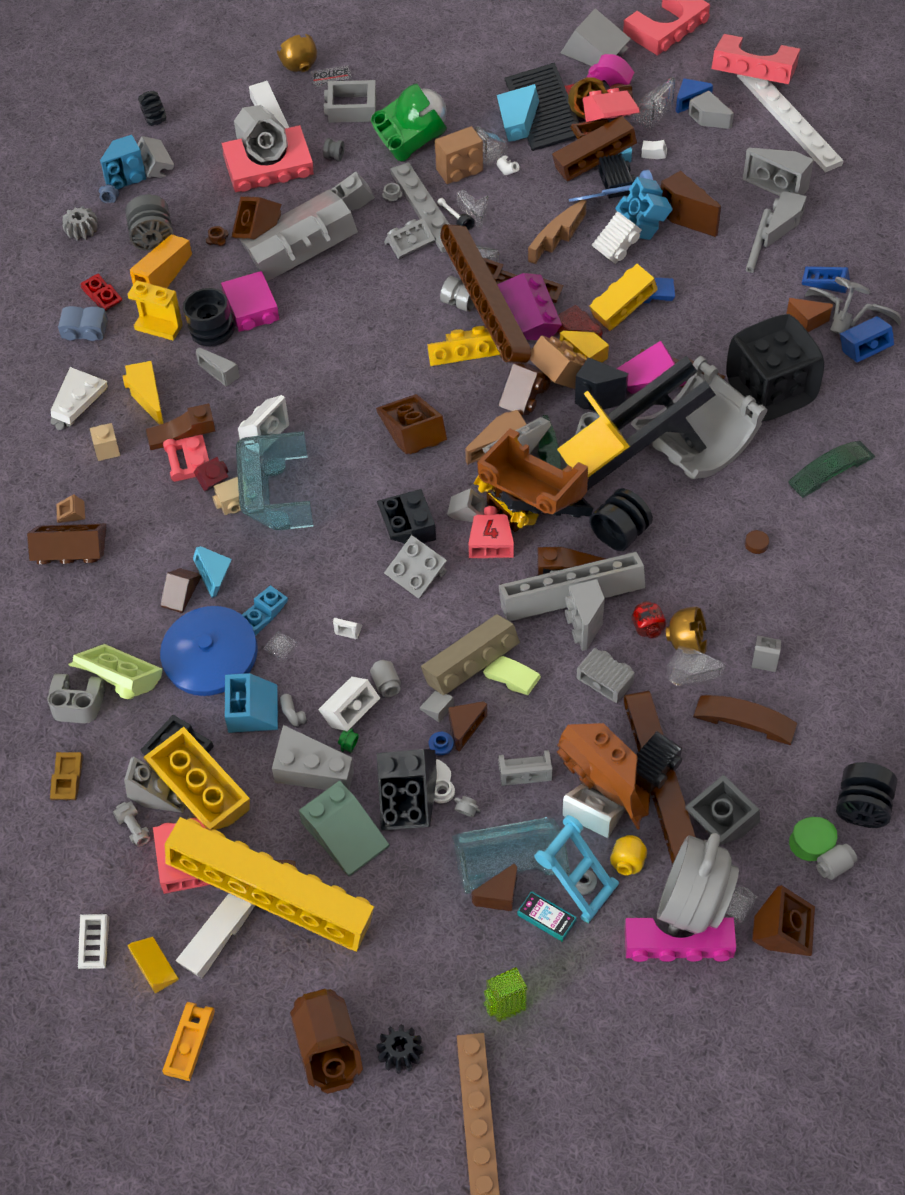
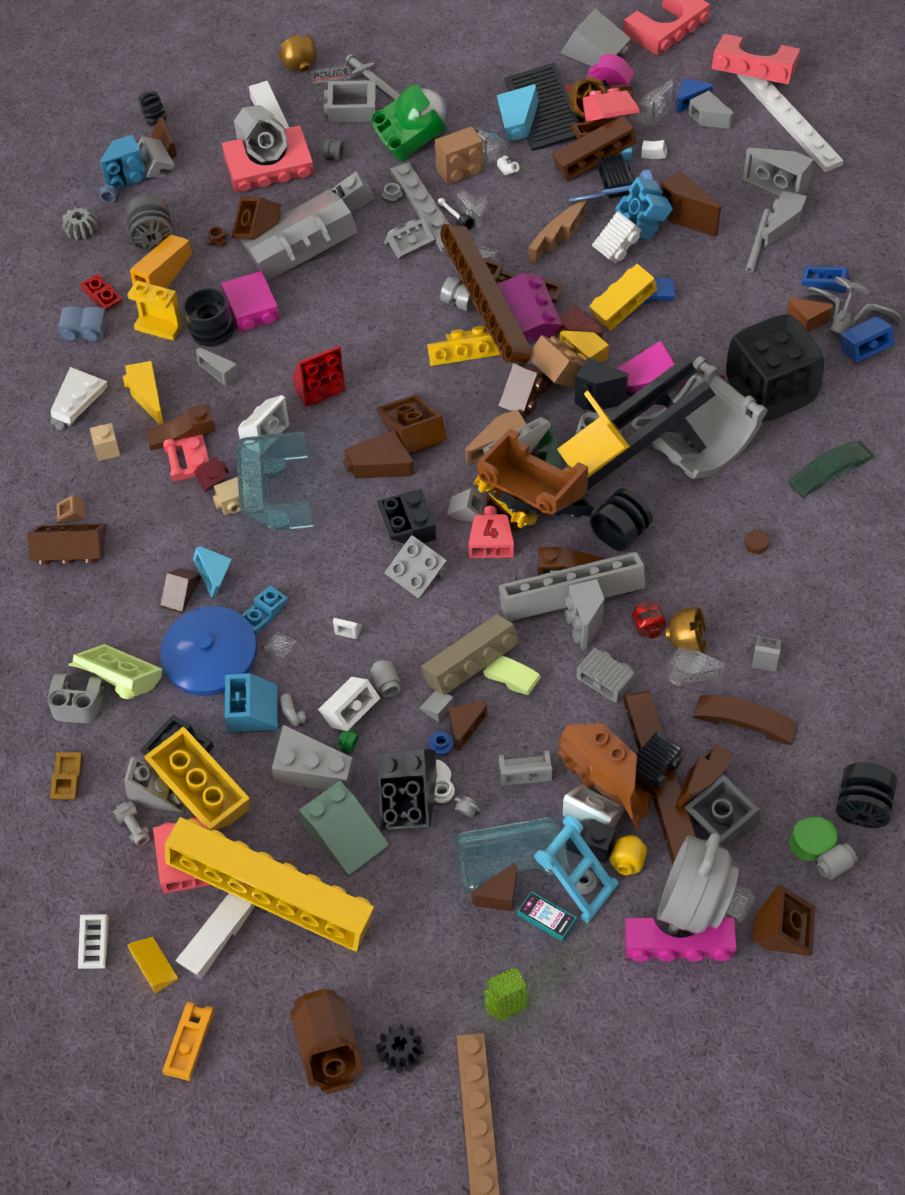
(162, 133): none -> reddish brown slope
(319, 376): none -> red slope
(365, 70): none -> light grey sword
(379, 458): none -> reddish brown slope
(597, 837): none -> black slope
(704, 773): none -> reddish brown slope

